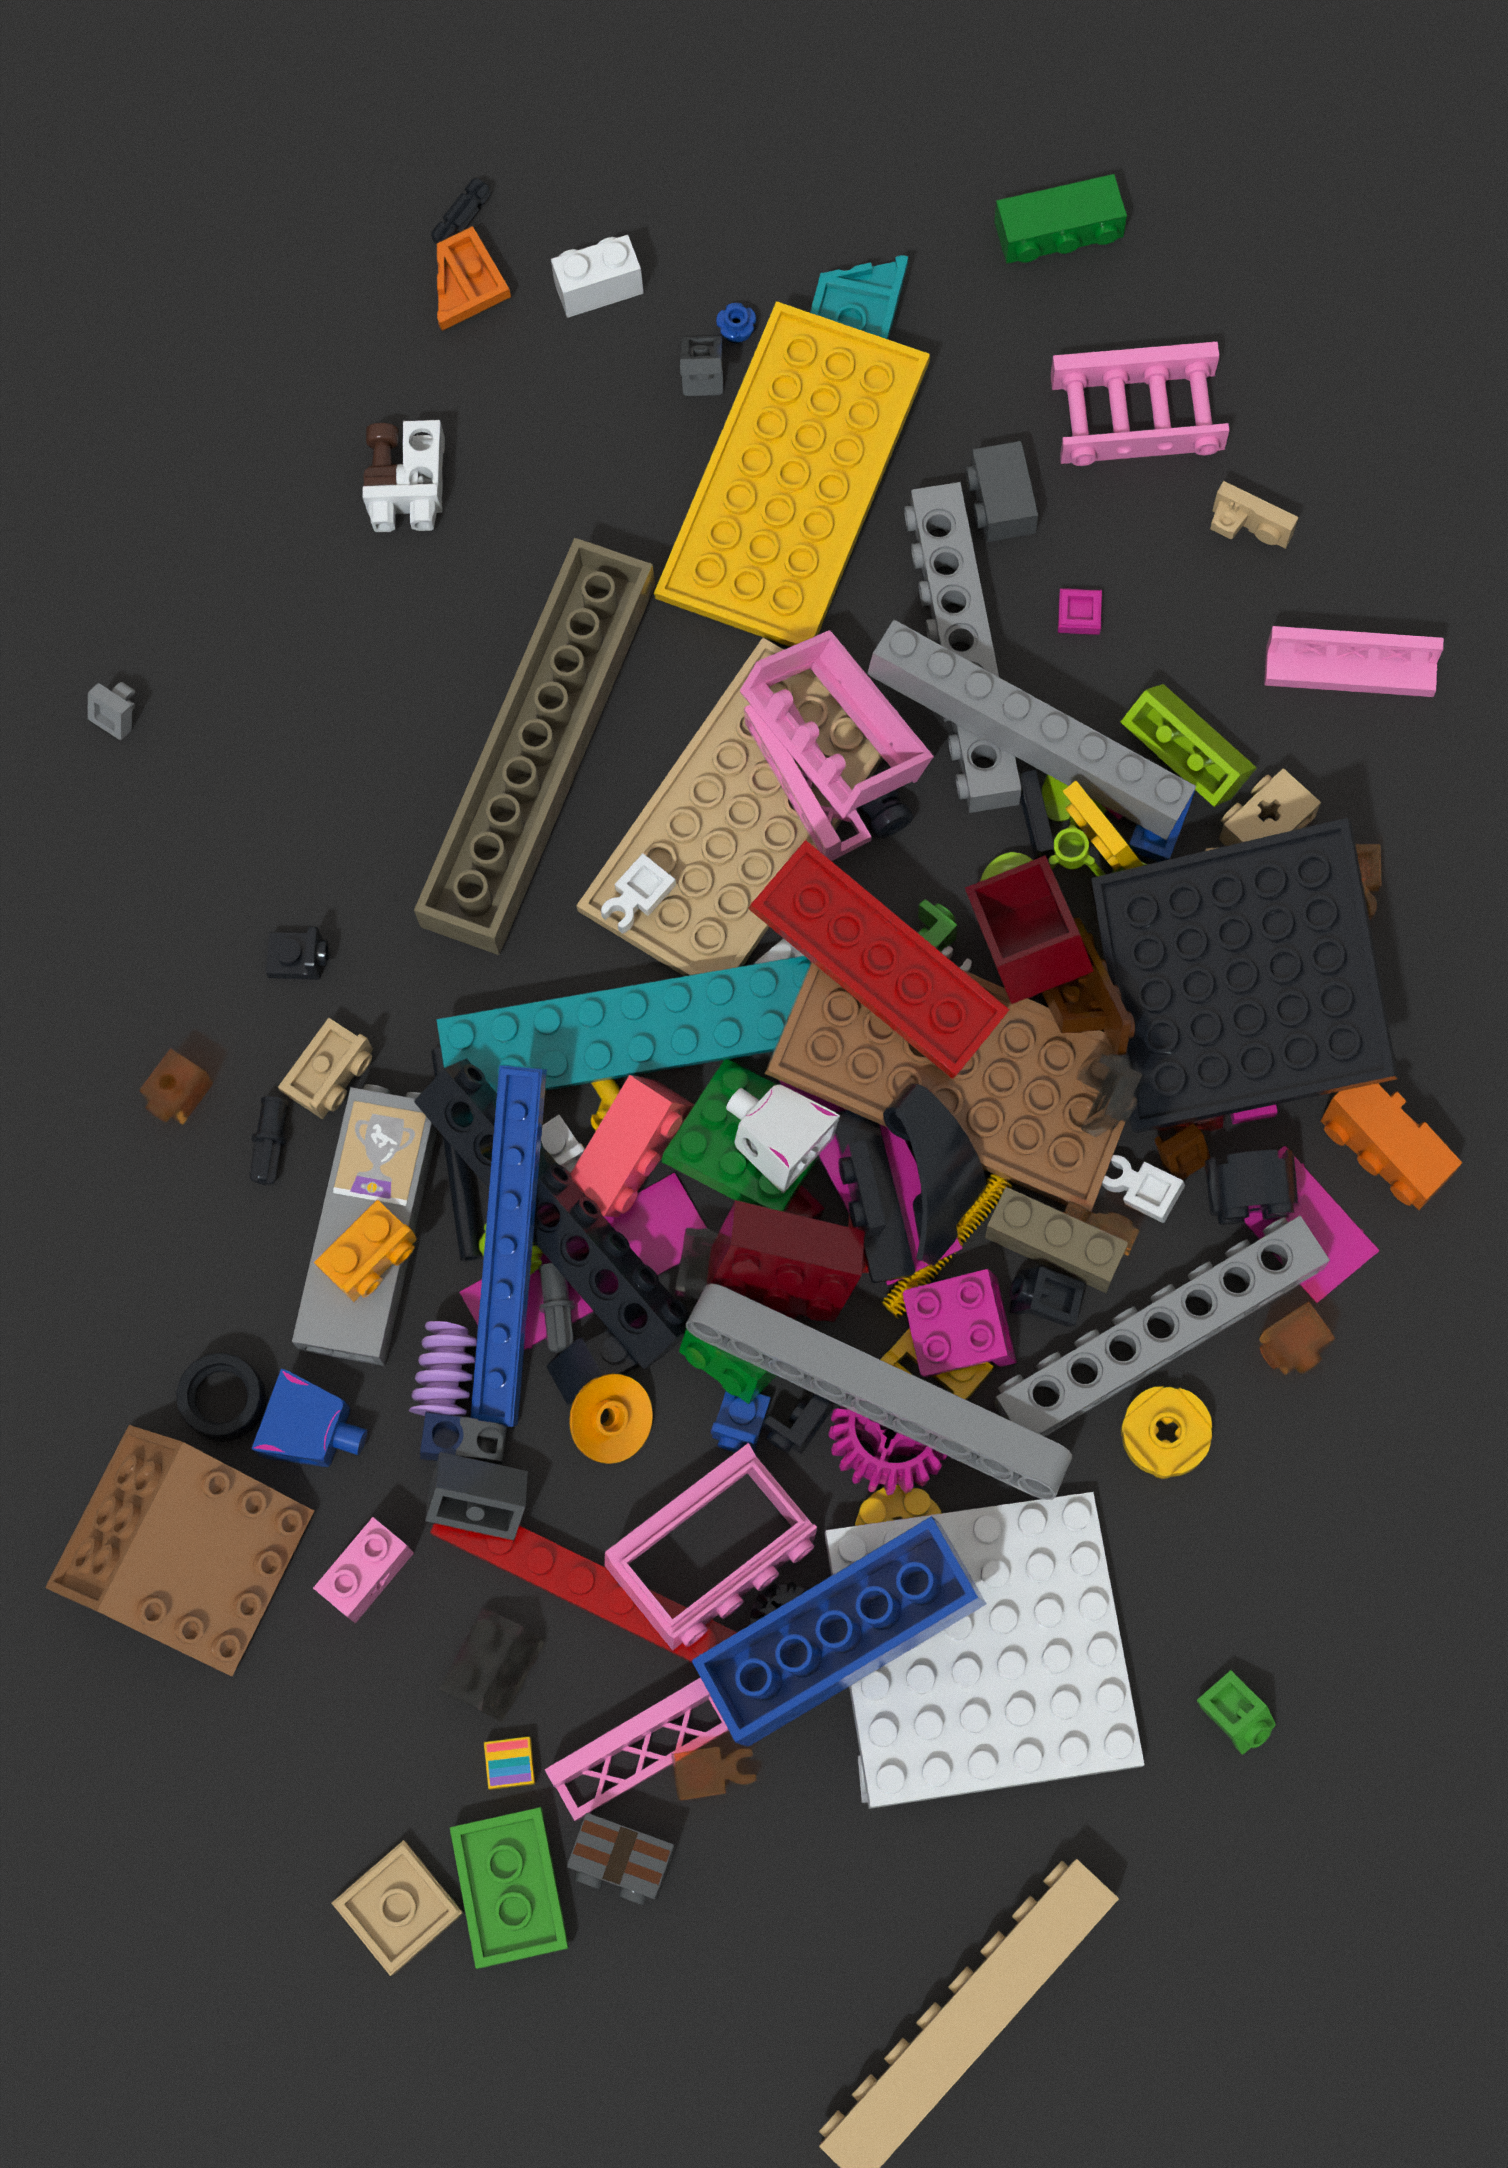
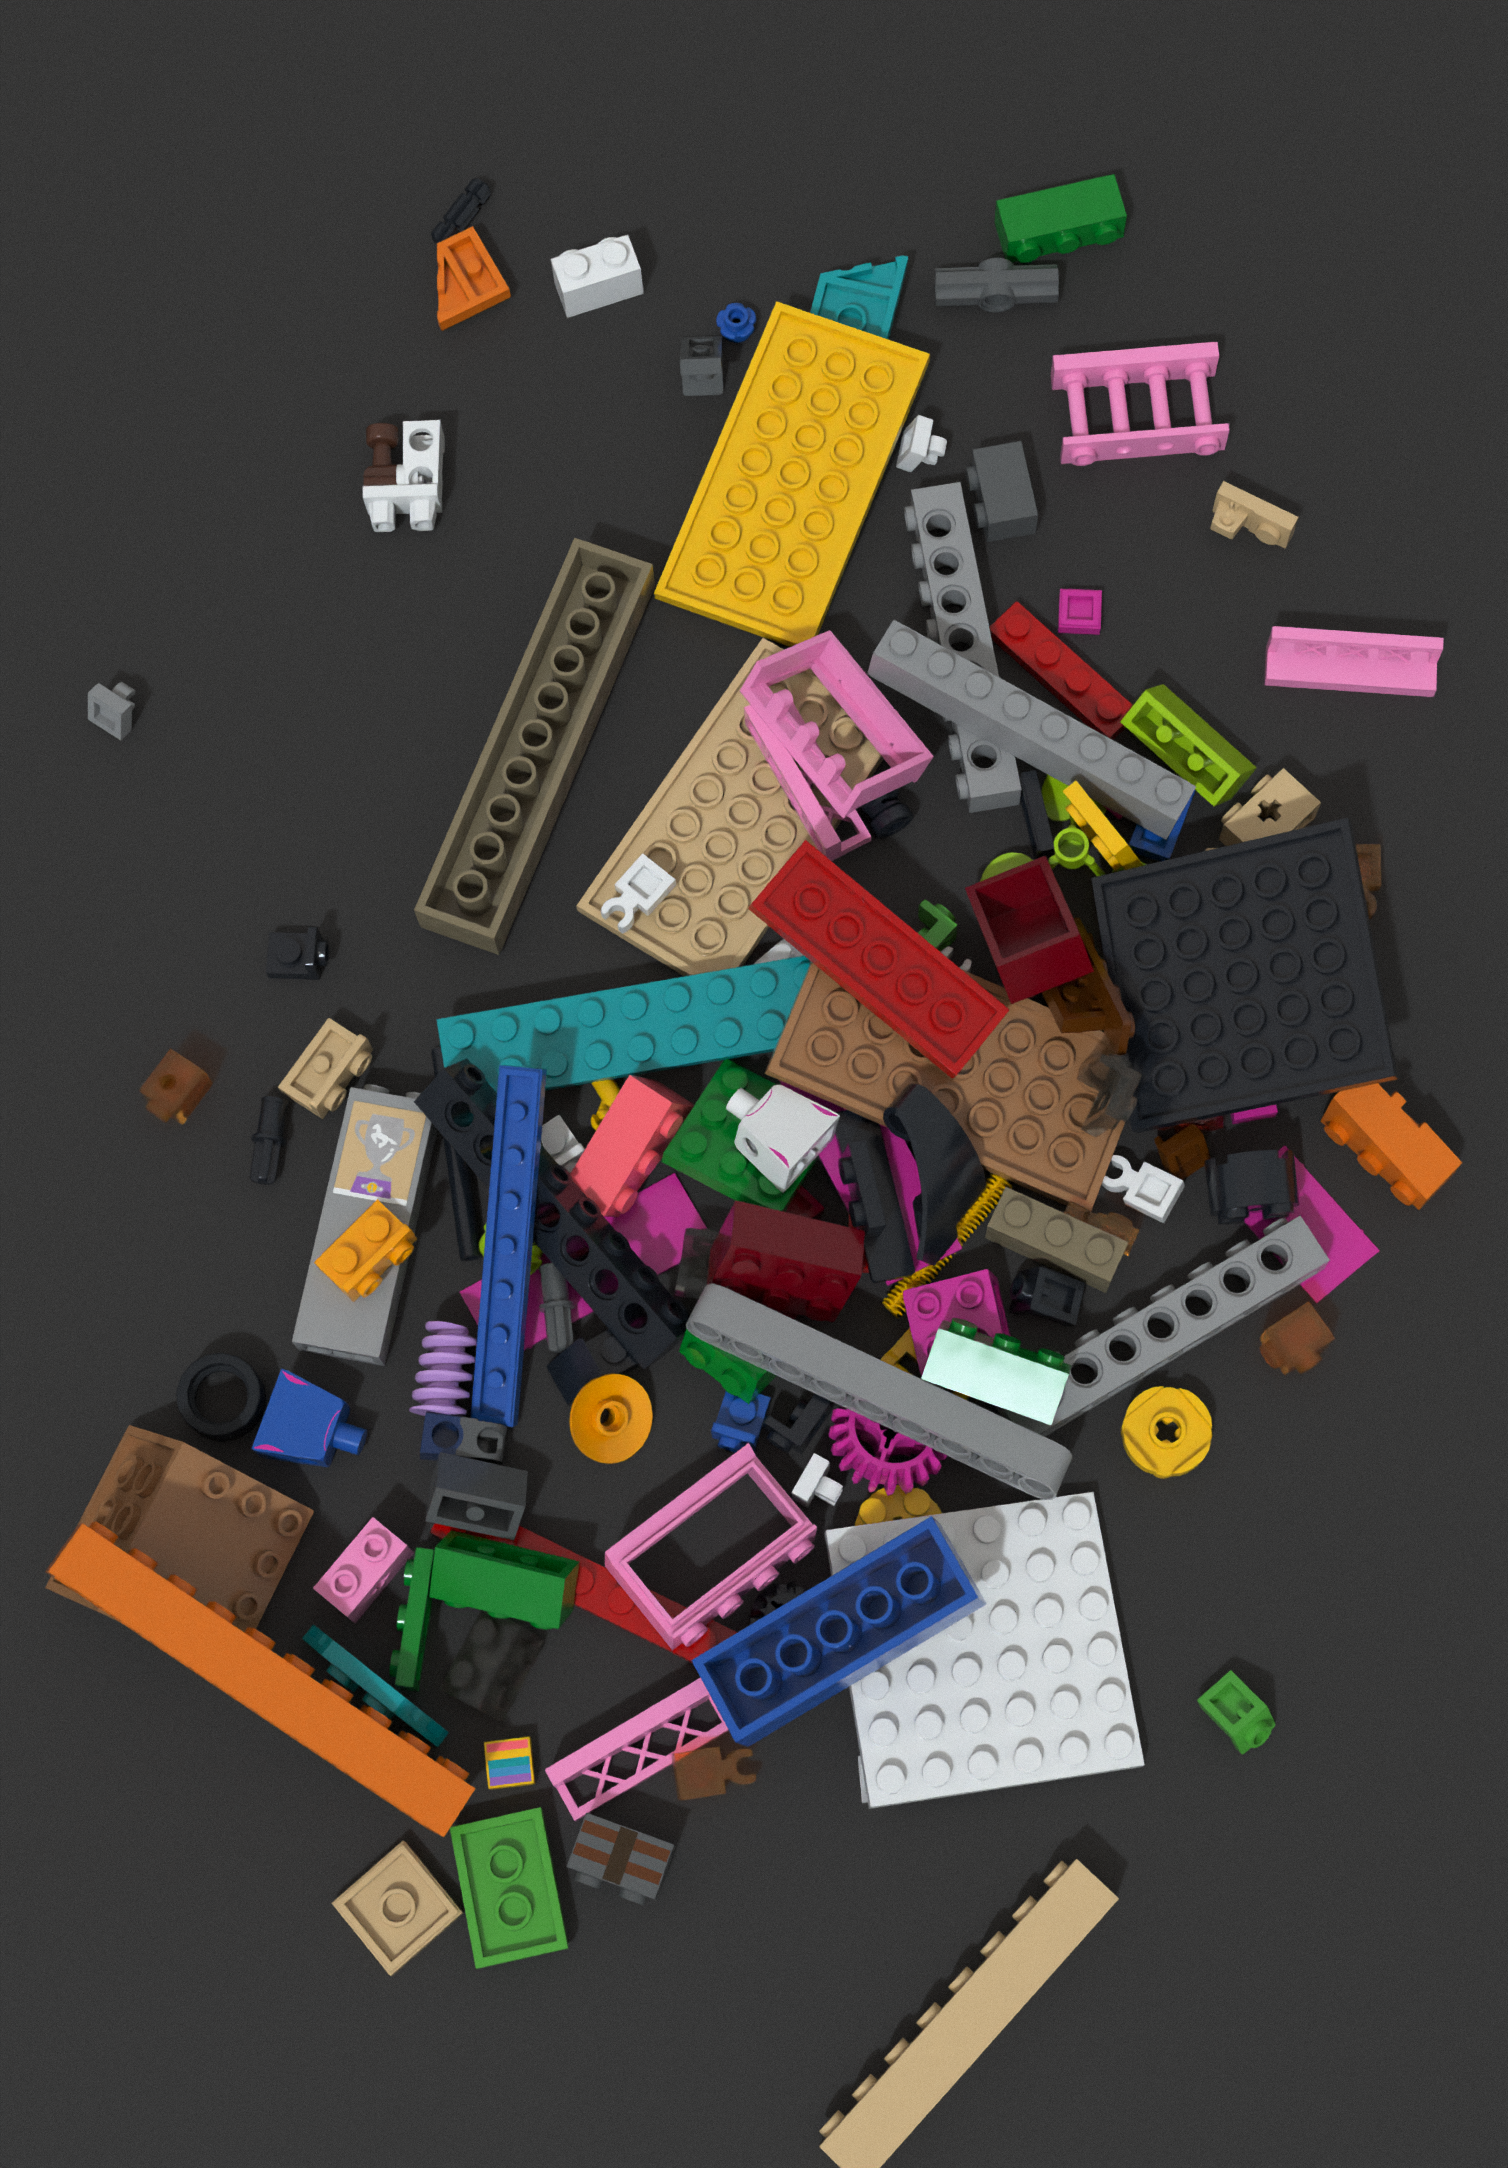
(261, 1679): none -> orange brick
(379, 1693): none -> teal wing
(413, 1621): none -> green plate
(504, 1580): none -> green brick
(814, 1482): none -> white tile
(919, 445): none -> white tile
(996, 285): none -> dark grey piece
(997, 1370): none -> brick
(1060, 670): none -> red plate

